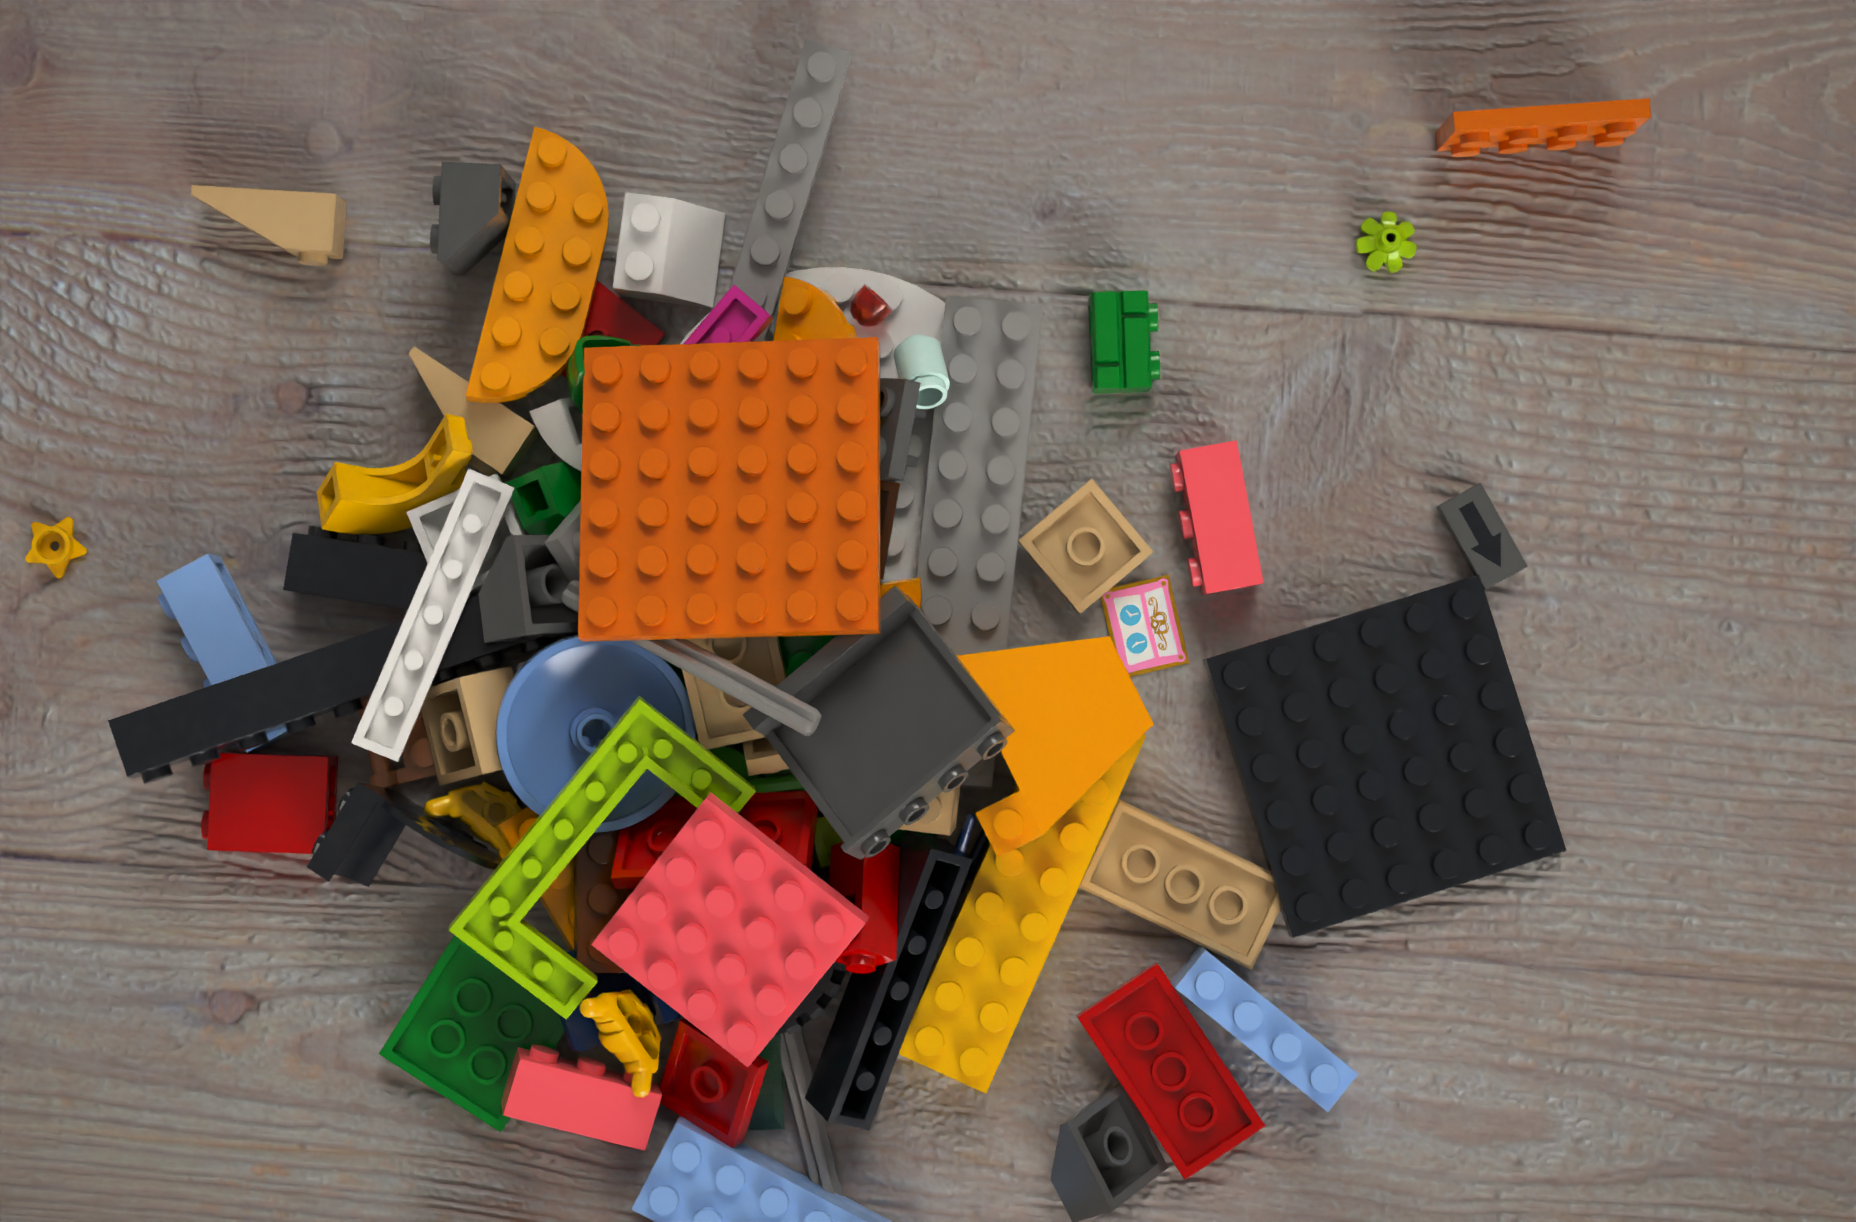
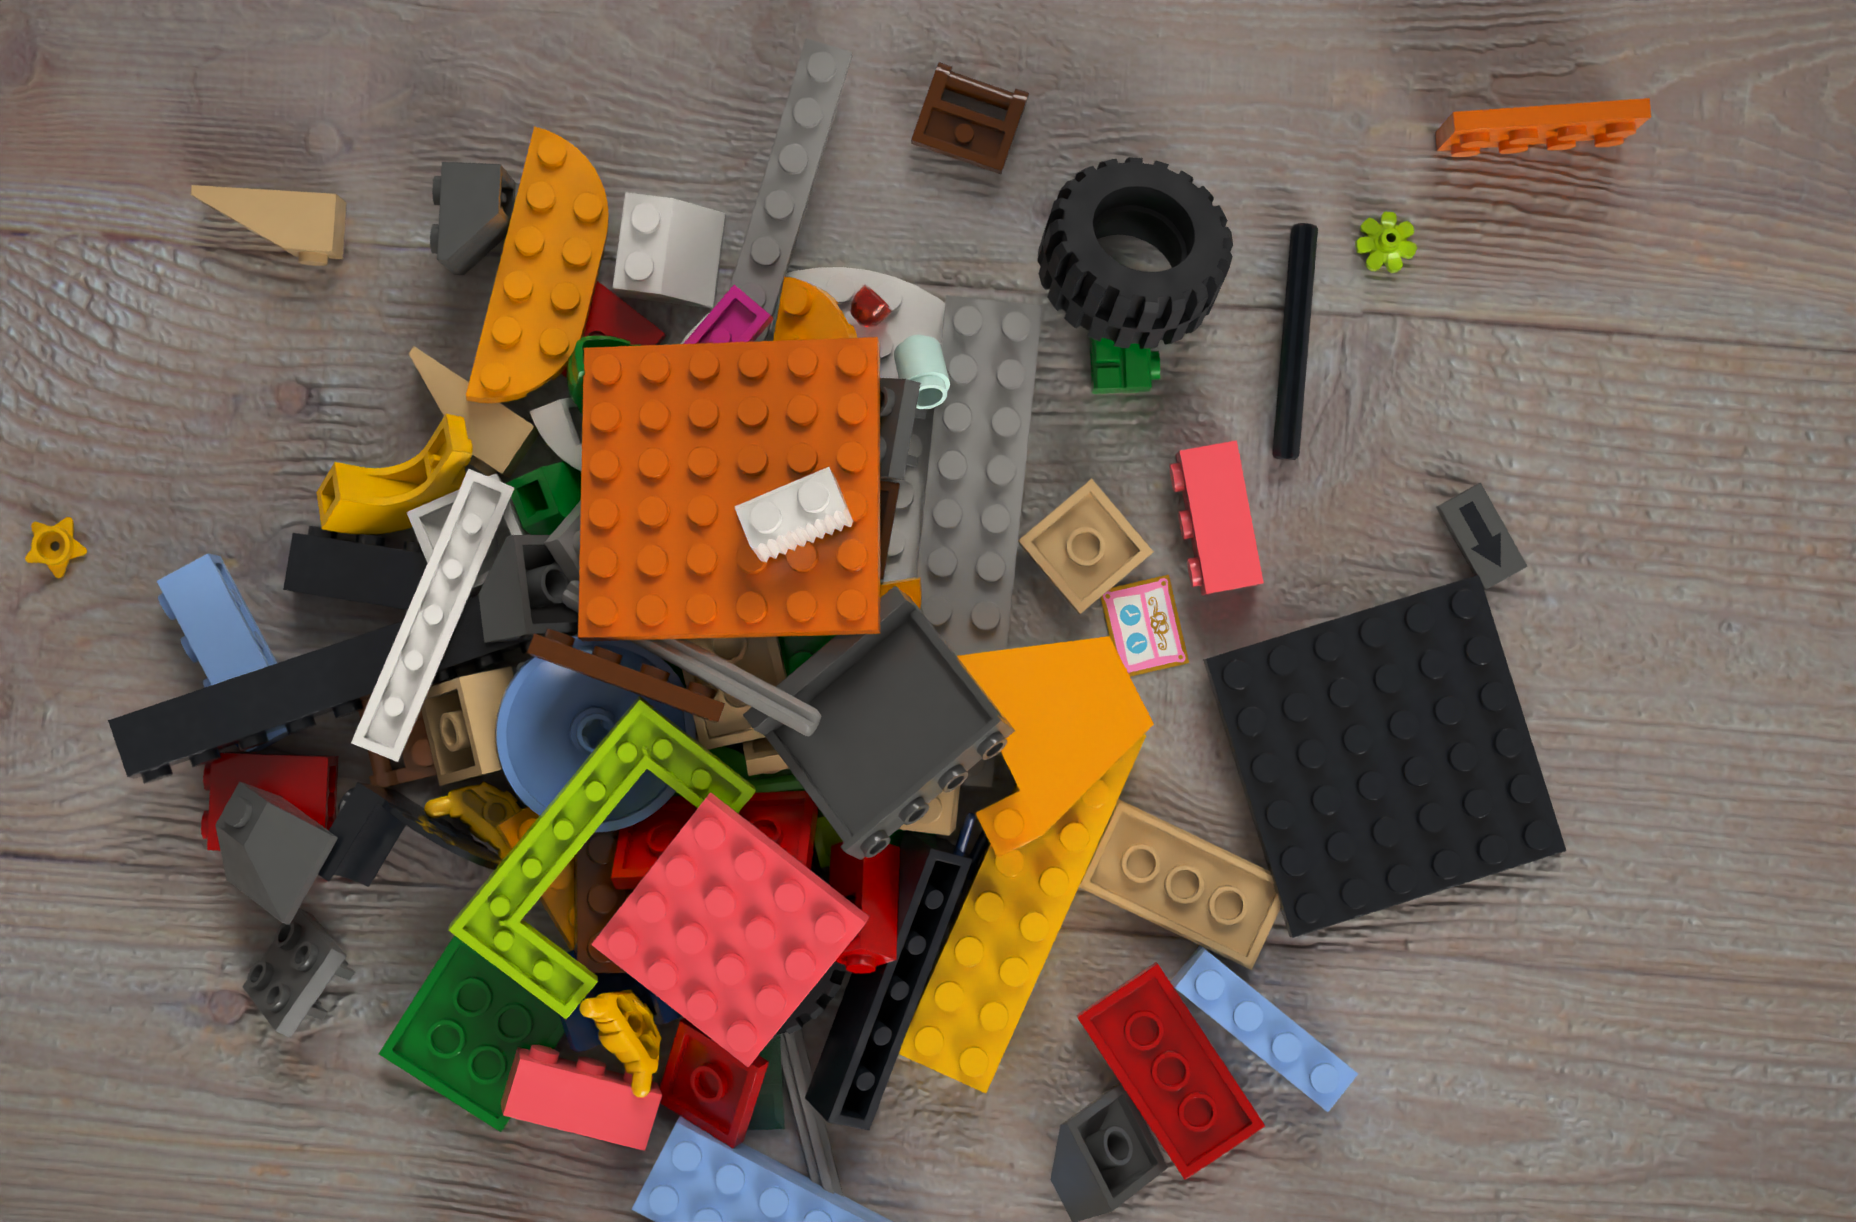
(271, 849): none -> dark grey slope
(296, 973): none -> dark grey plate
(606, 667): none -> reddish brown plate
(794, 514): none -> white brick
(964, 132): none -> reddish brown plate
(1150, 206): none -> black tyre
(1295, 341): none -> black axle

